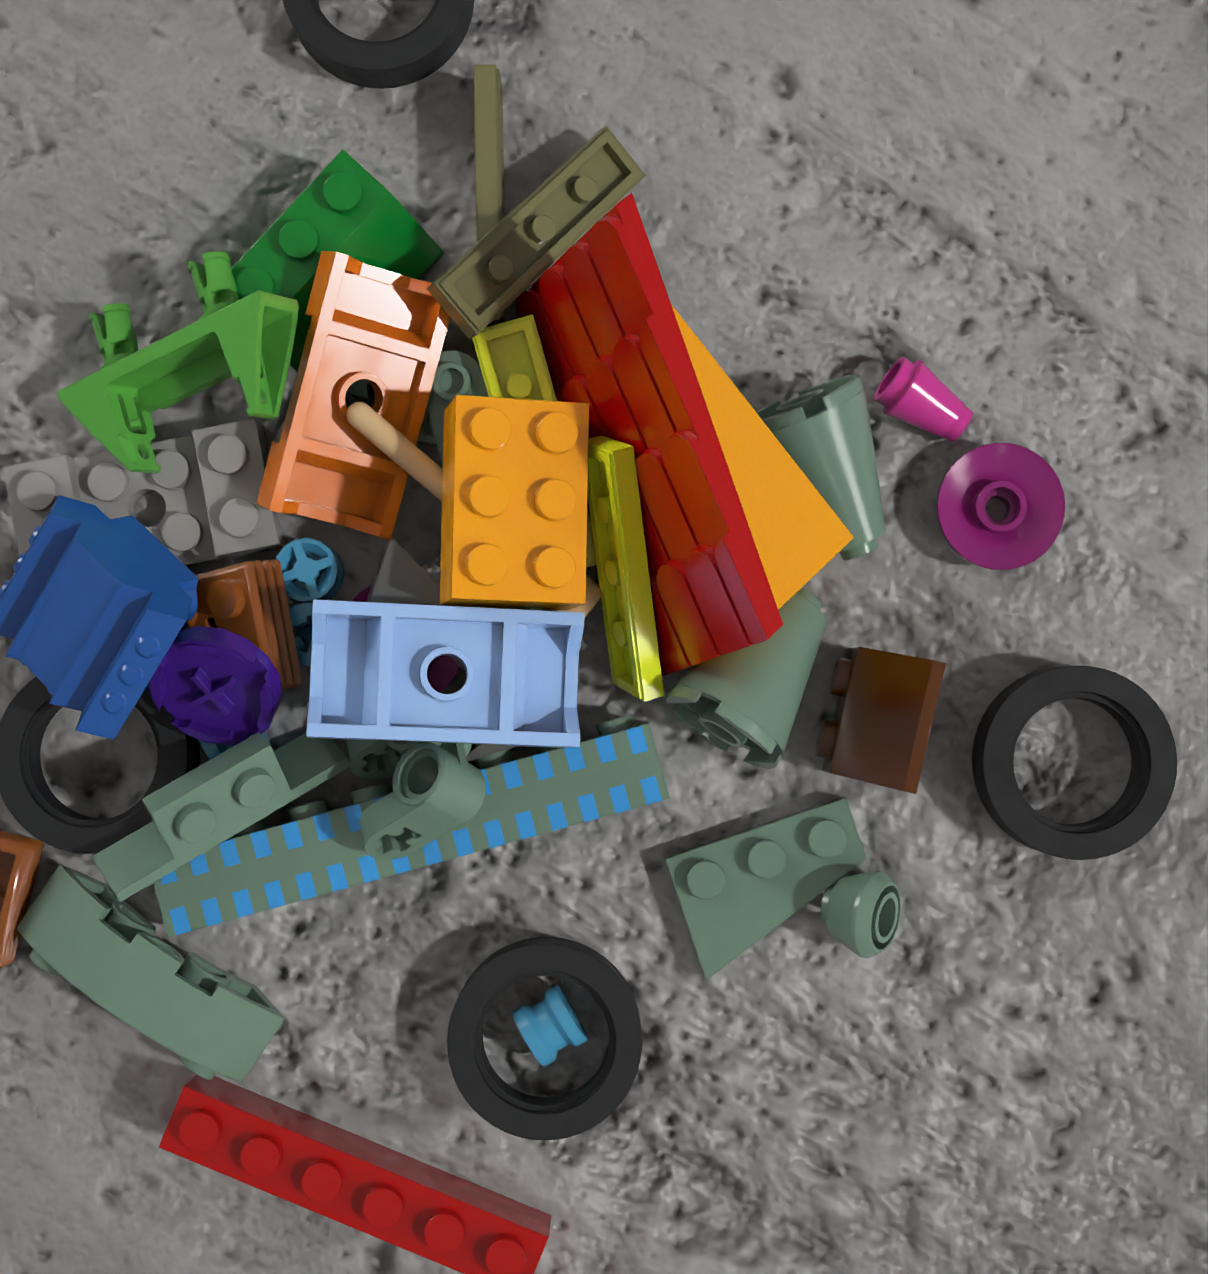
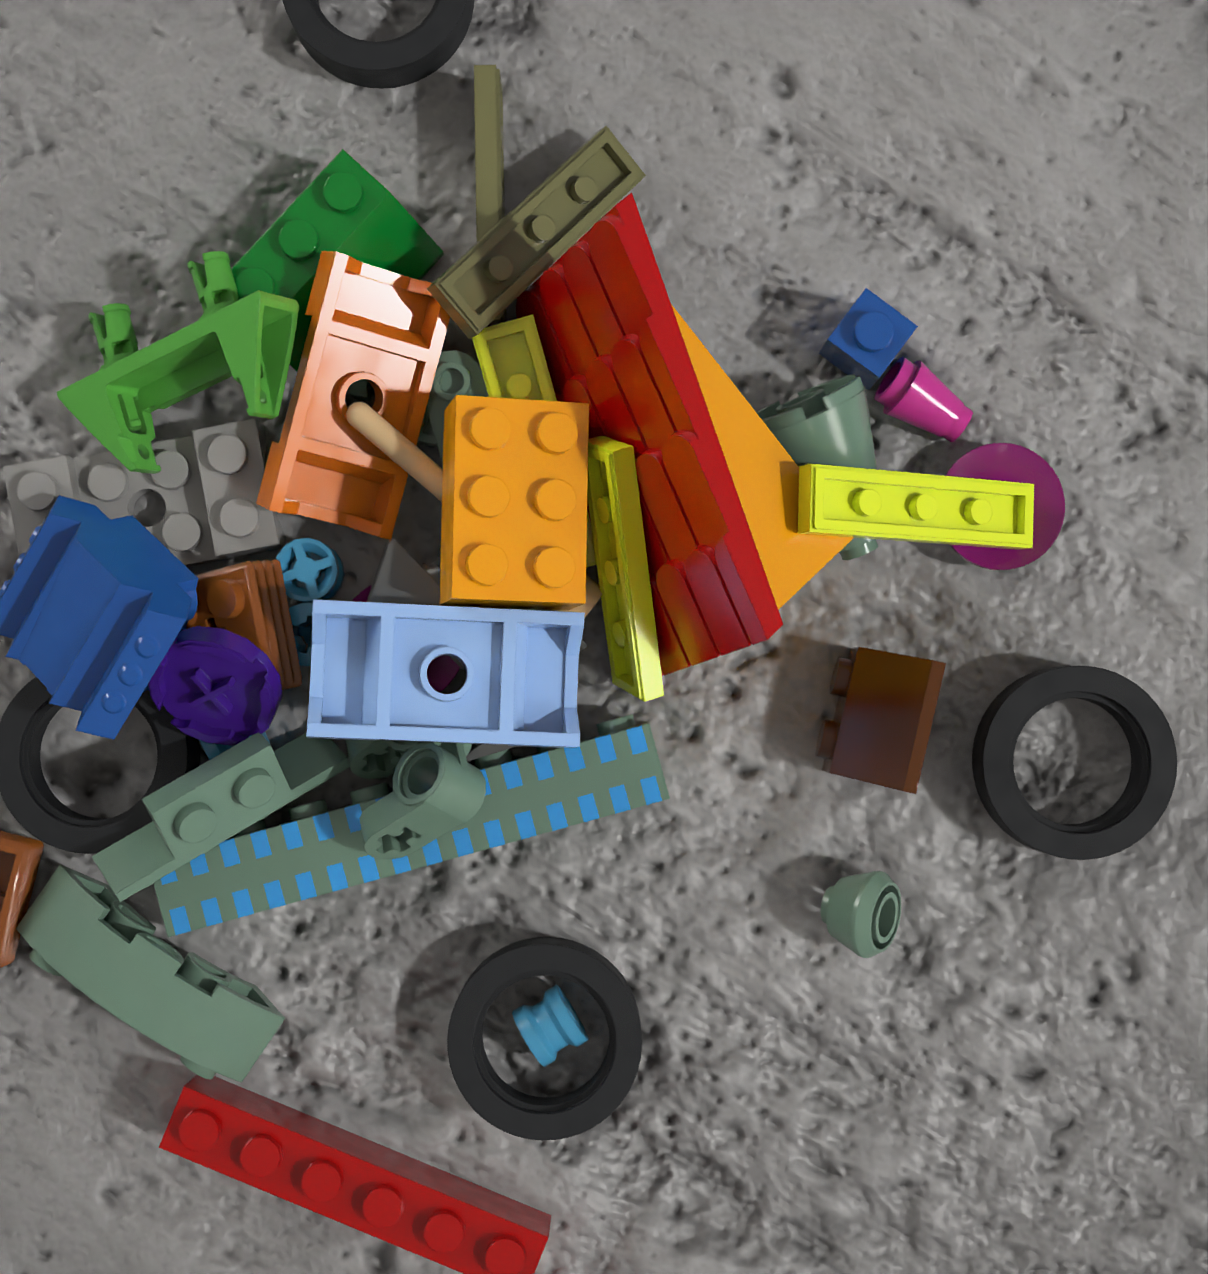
(757, 690): sand green cone -> none
(760, 877): sand green wing -> none
(867, 338): none -> blue brick
(914, 507): none -> neon yellow tile

